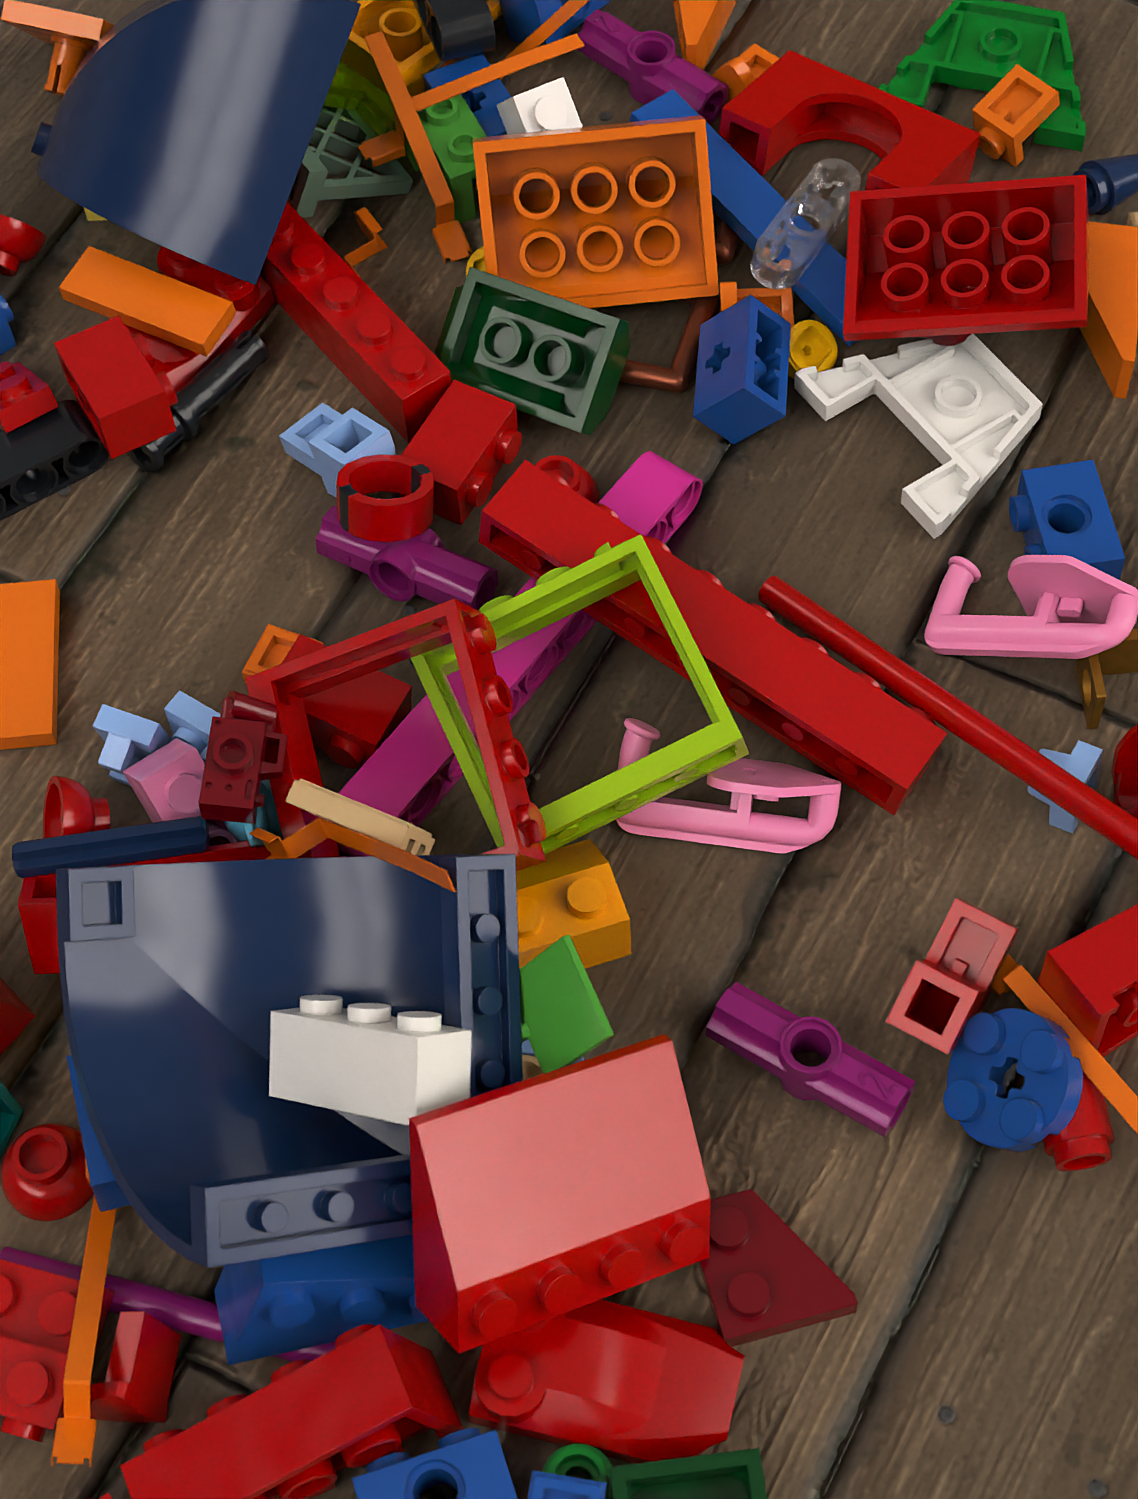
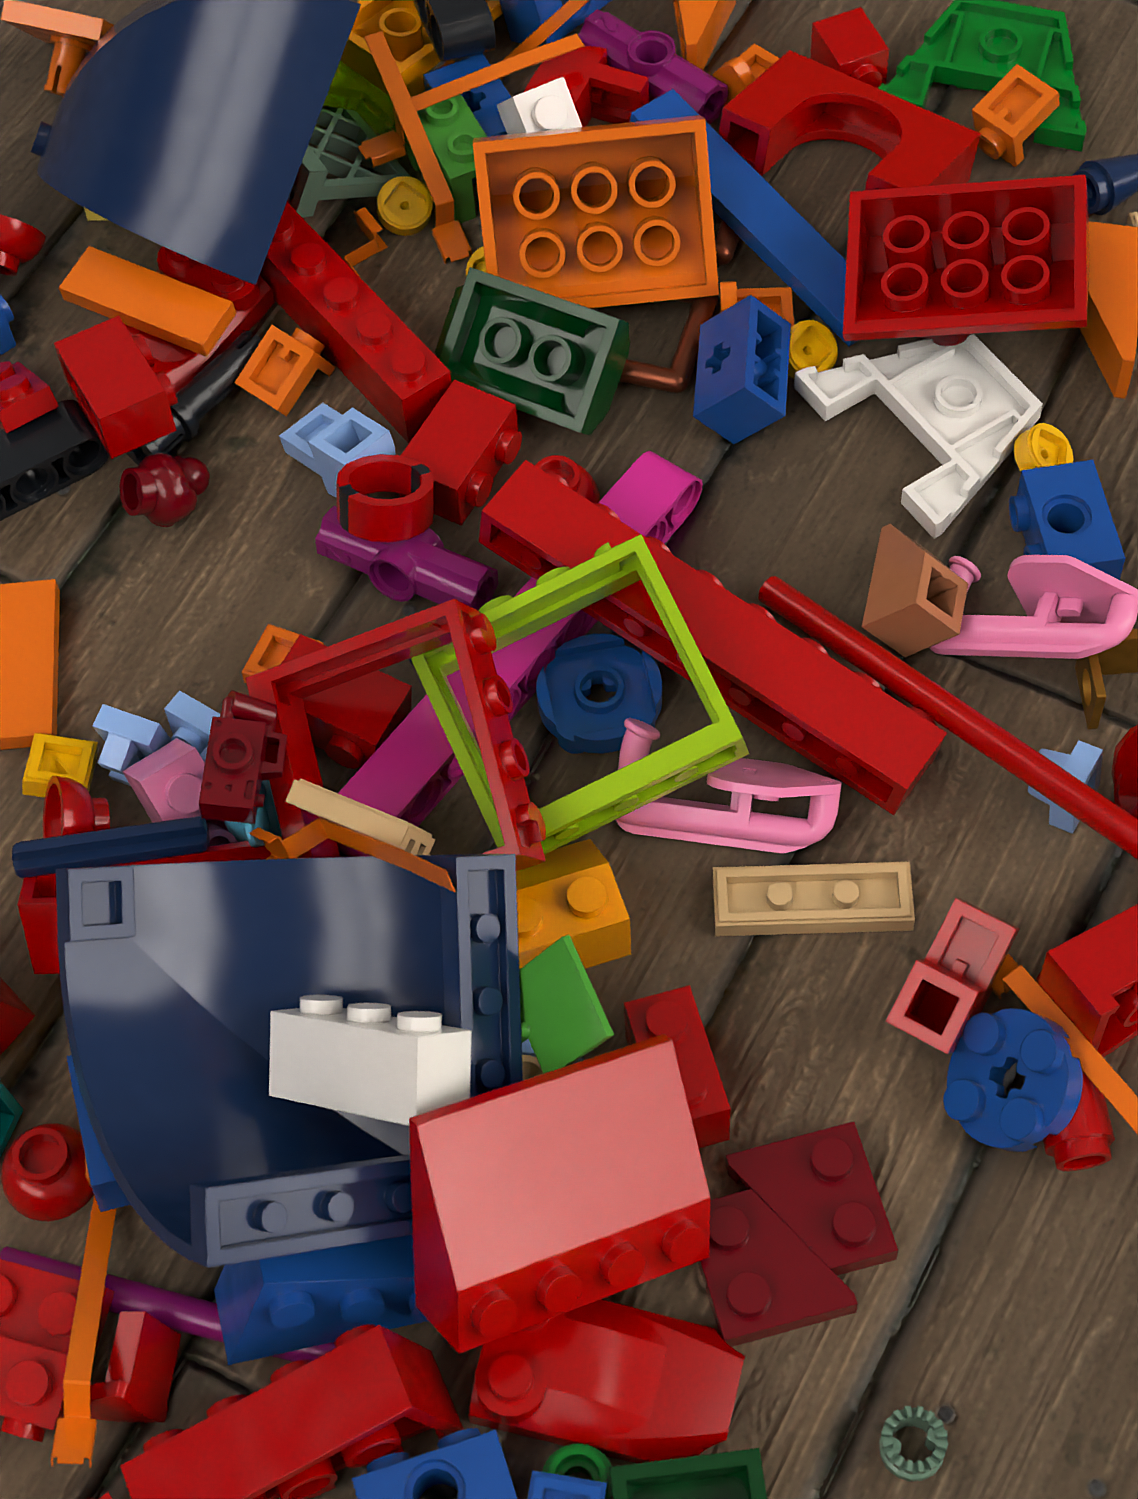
(58, 757): none -> yellow tile
(163, 488): none -> dark red animal
(283, 368): none -> orange bracket
(404, 205): none -> yellow tile
(568, 679): none -> blue plate
(594, 86): none -> red brick
(679, 1019): none -> red brick
(804, 244): clear beam -> none
(813, 899): none -> tan tile
(823, 1194): none -> dark red wing
(845, 1081): magenta piece -> none
(851, 46): none -> red brick
(912, 596): none -> nougat slope
(935, 1441): none -> sand green bush
(1042, 447): none -> yellow tile

